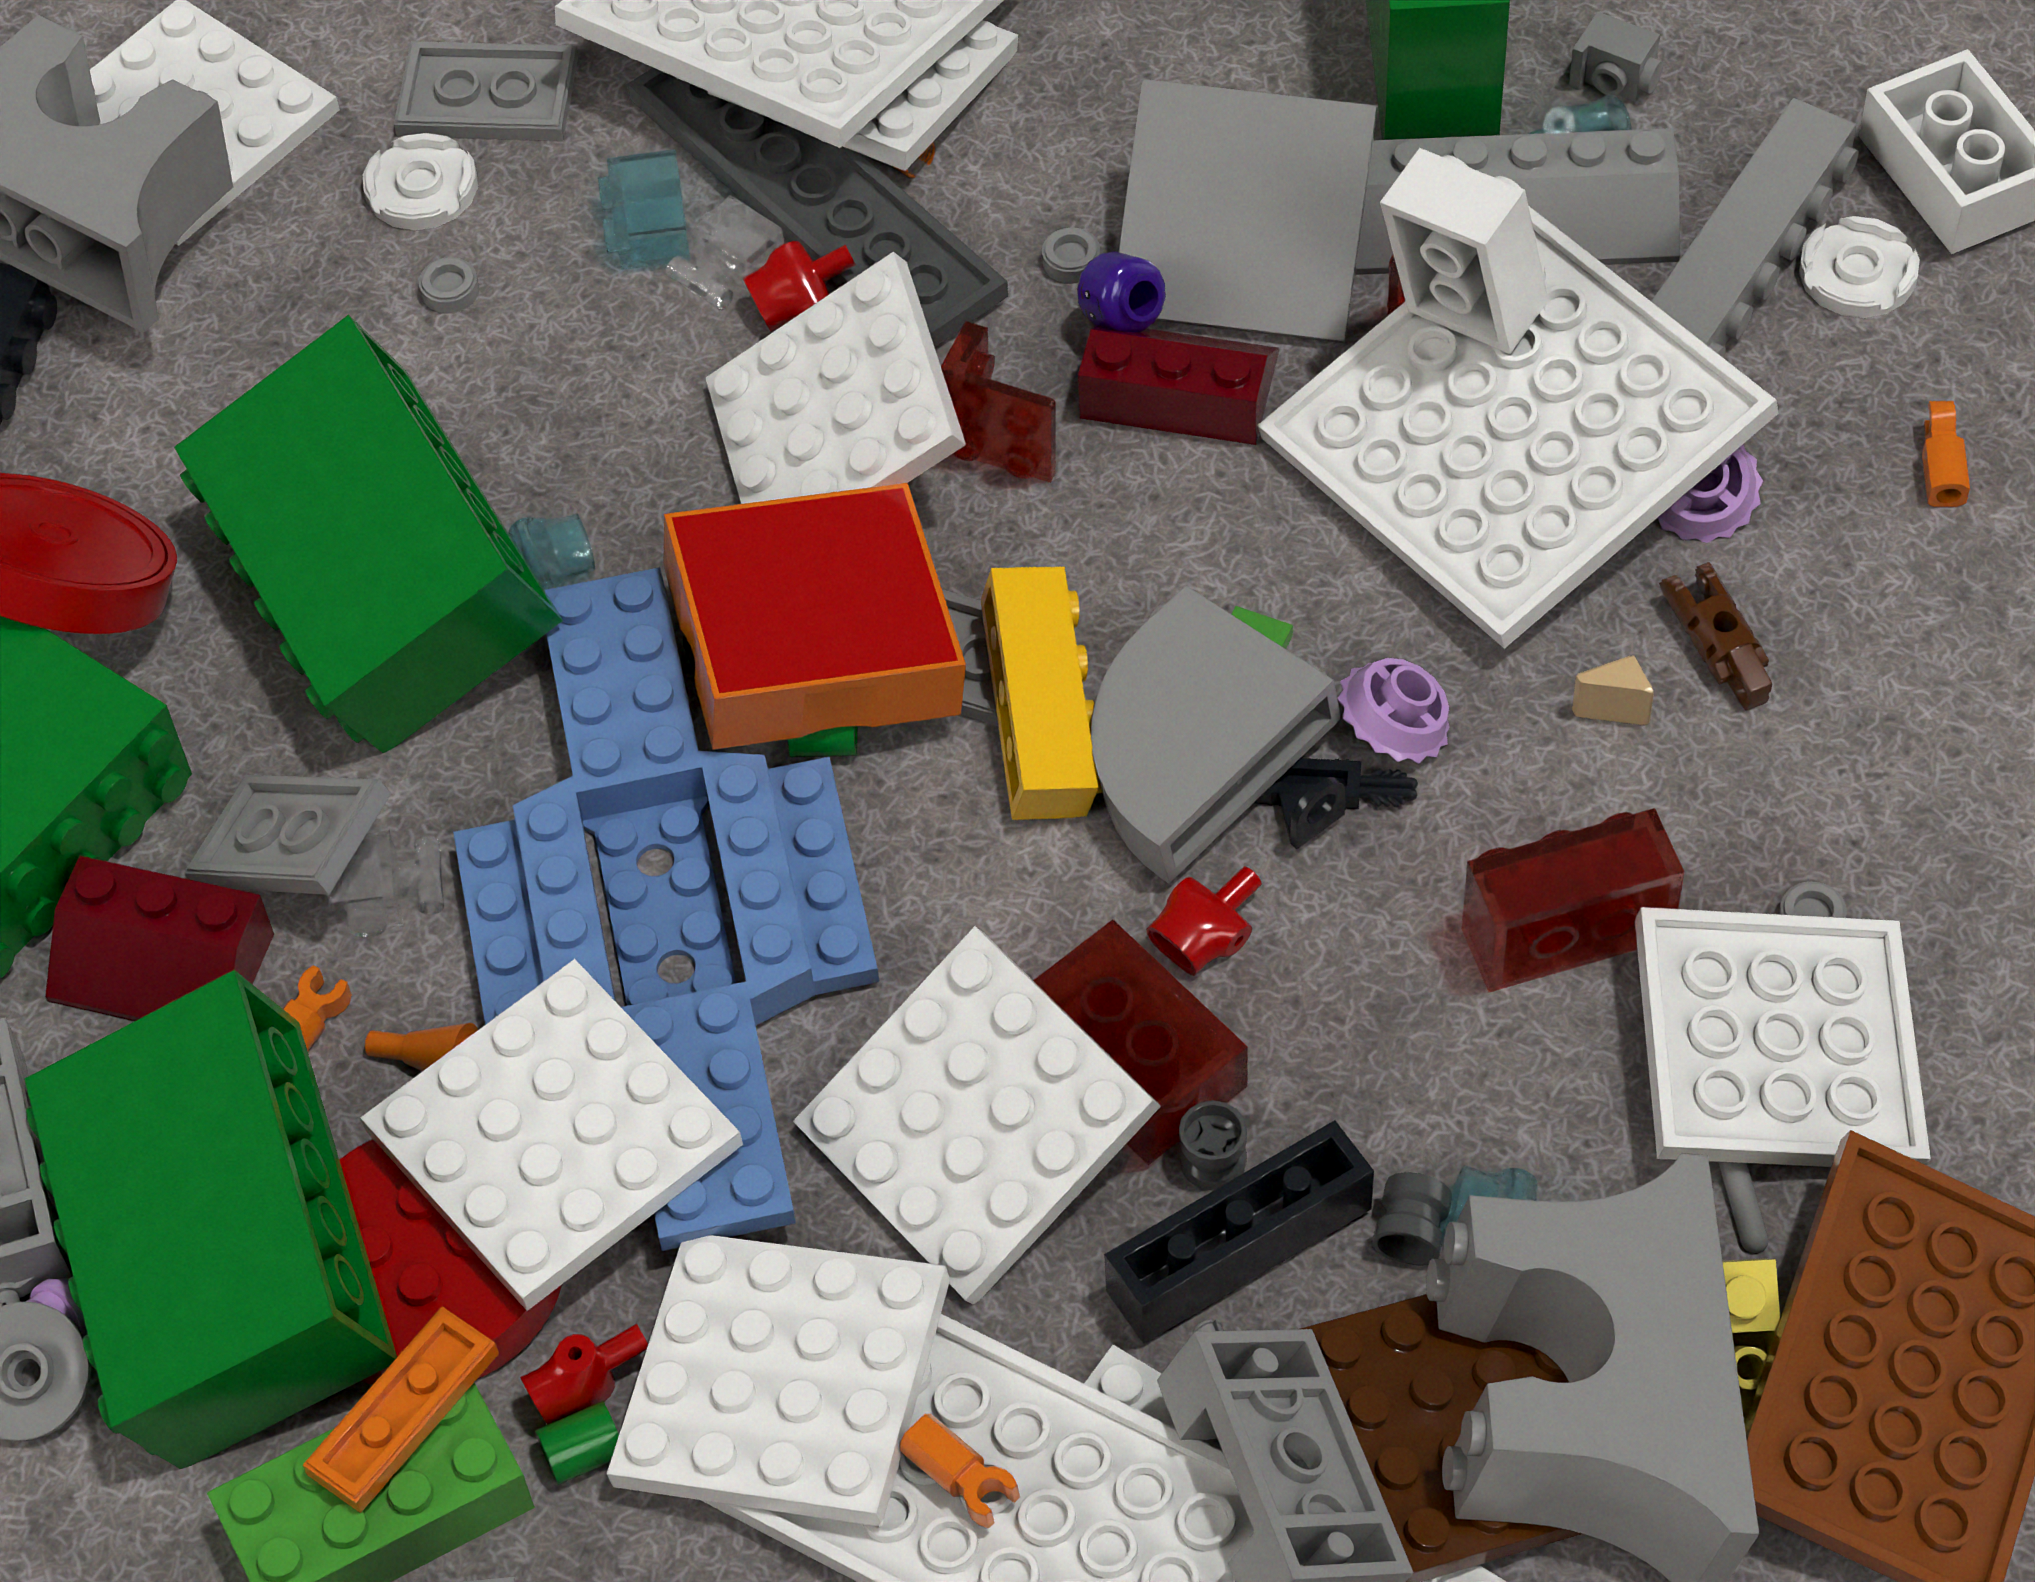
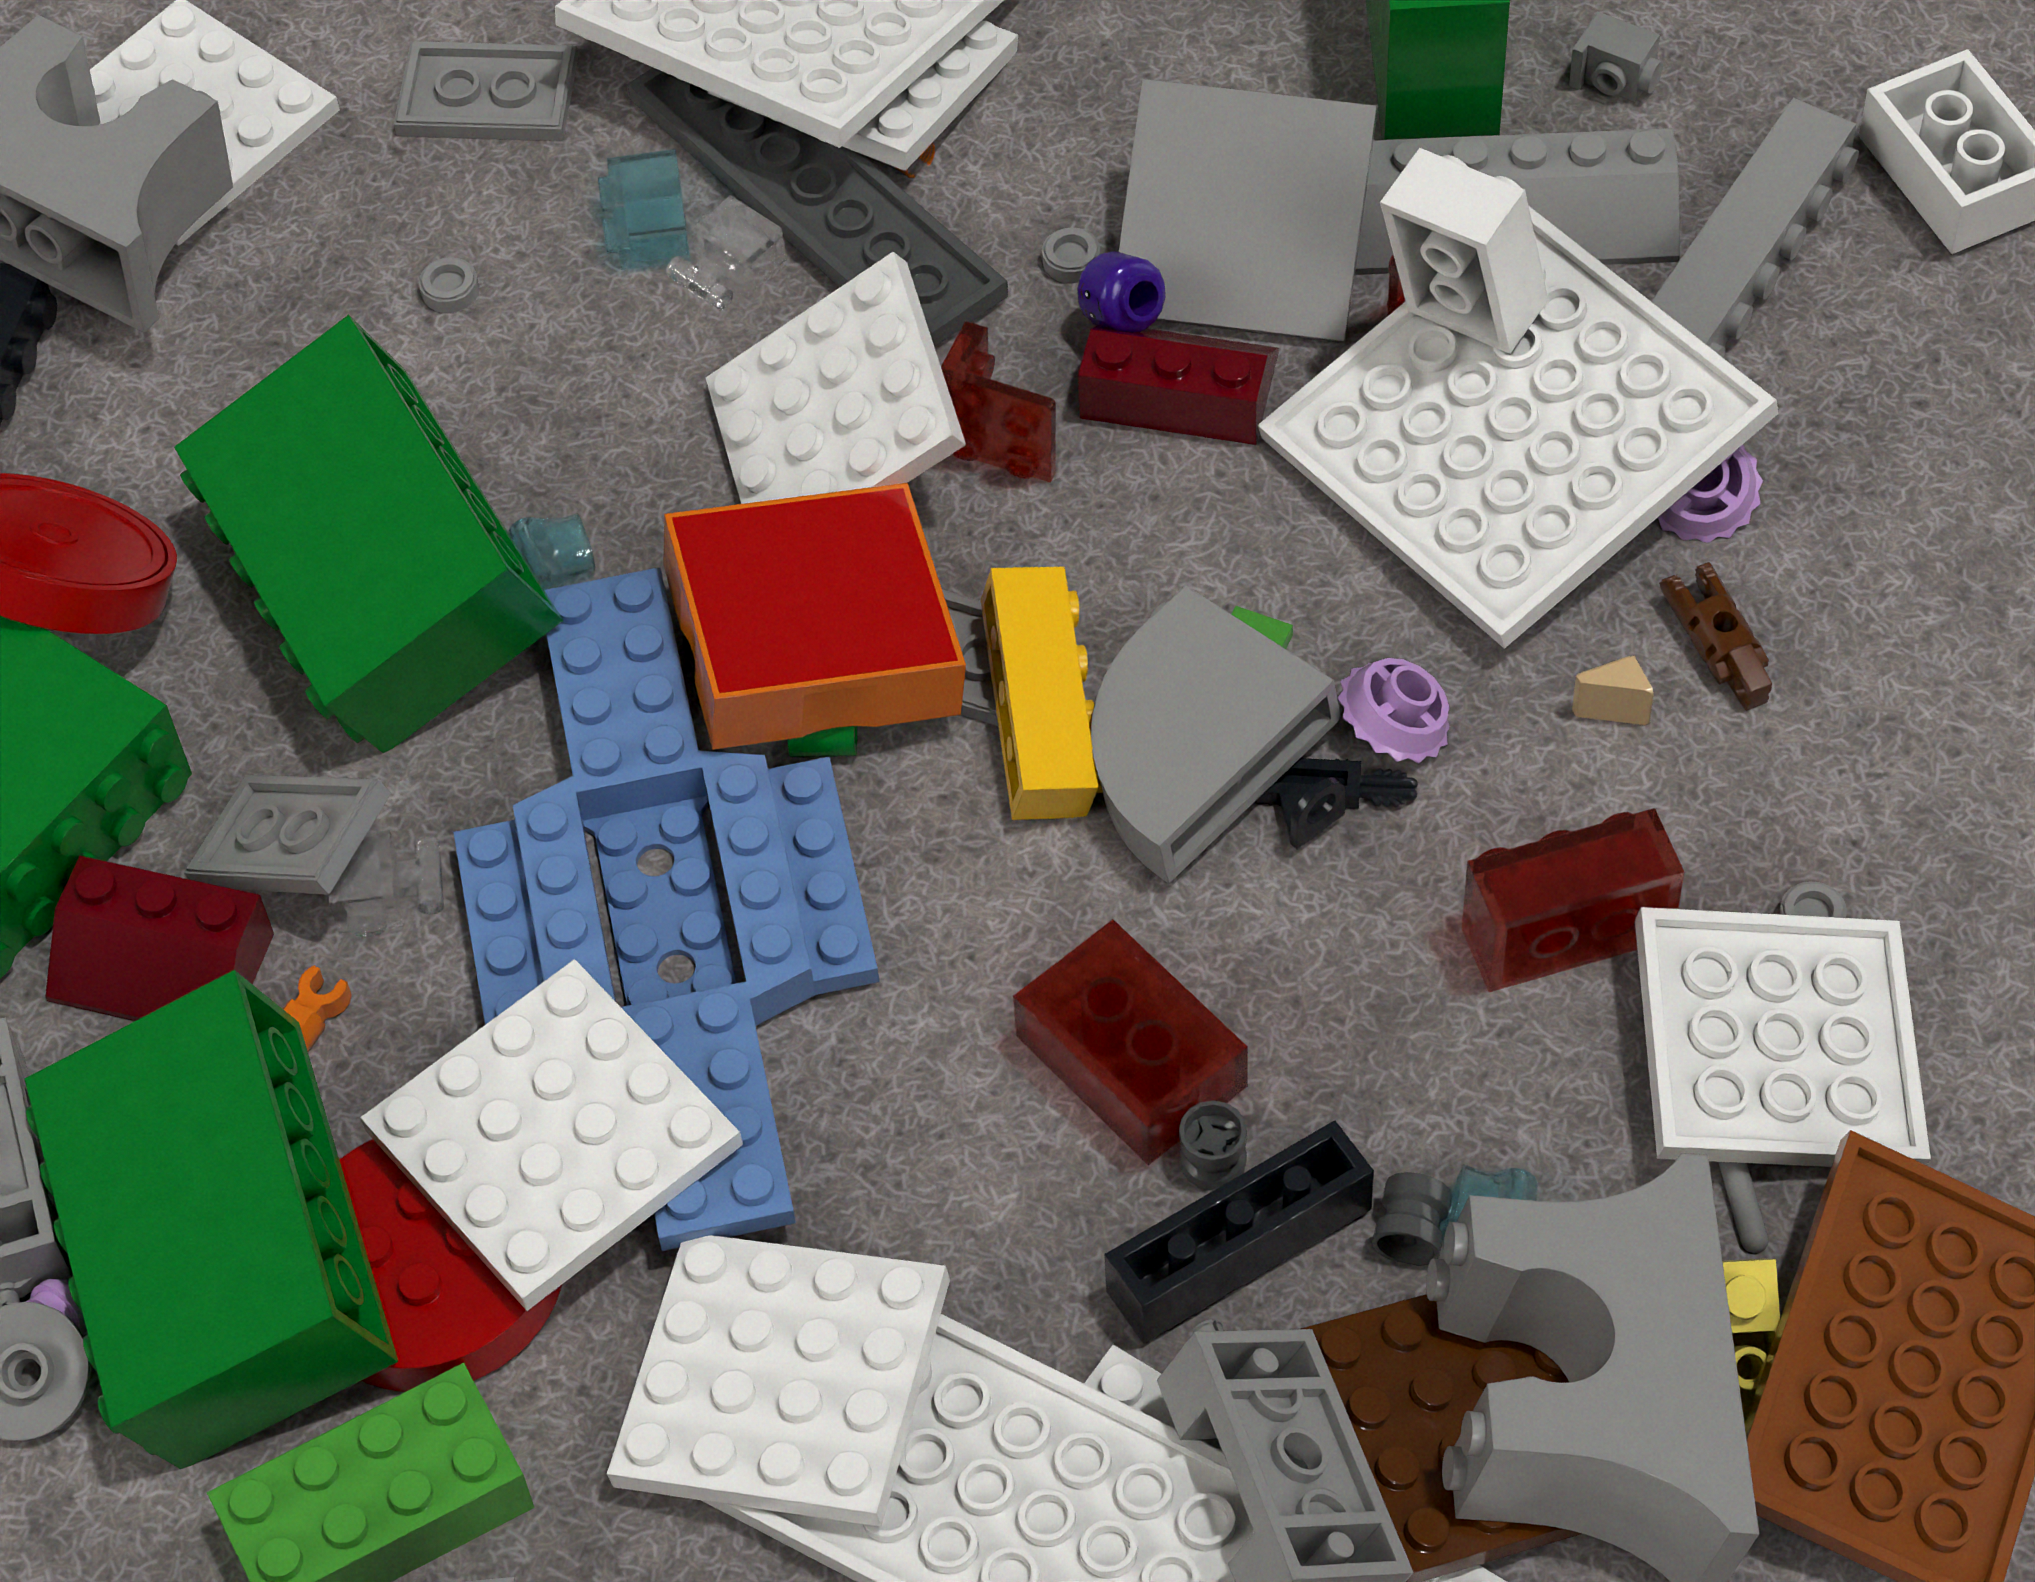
(400, 1409): orange tile -> none
(419, 1047): orange cone -> none
(424, 196): white tile -> none
(578, 1442): green piece -> none
(580, 1373): red piece -> none
(793, 281): red piece -> none
(956, 1467): orange bar -> none
(976, 1115): white plate -> none
(1203, 924): red piece -> none
(1600, 115): clear light blue piece -> none
(1857, 284): white tile -> none
(1944, 458): orange bar -> none

